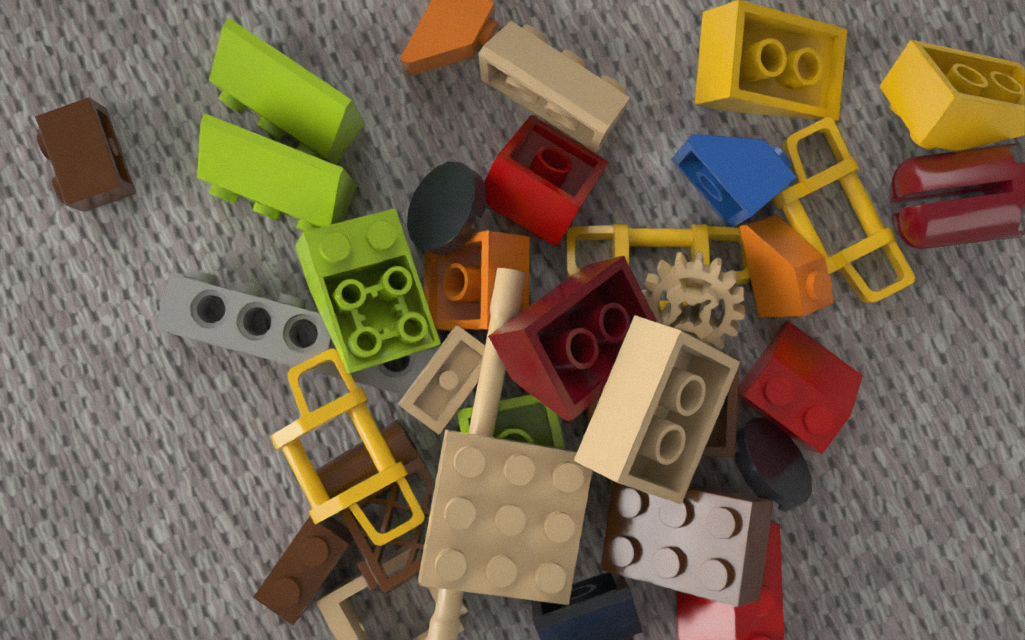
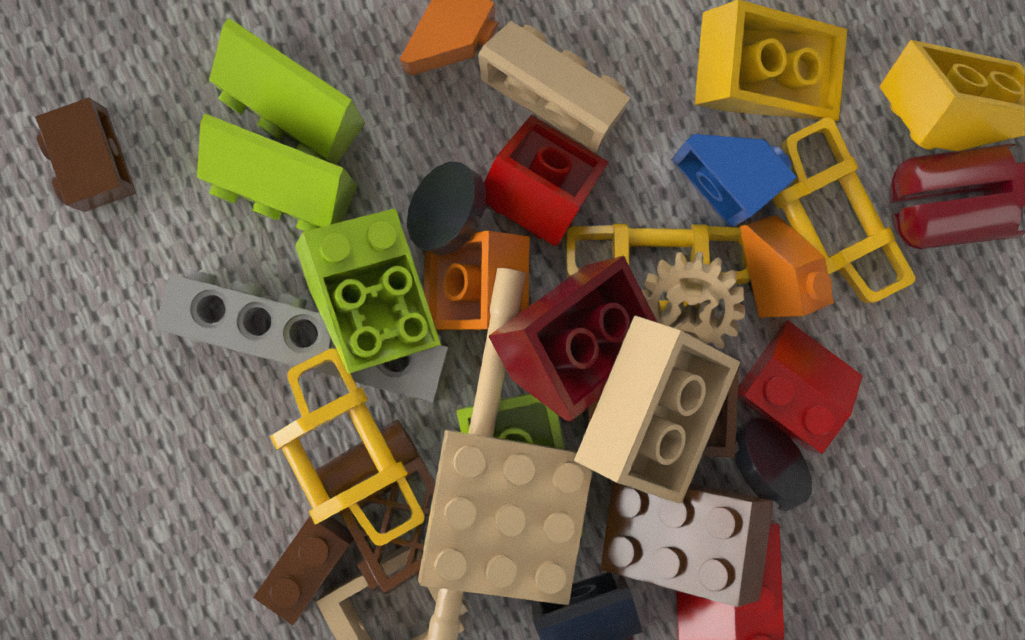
(445, 380): tan plate -> none

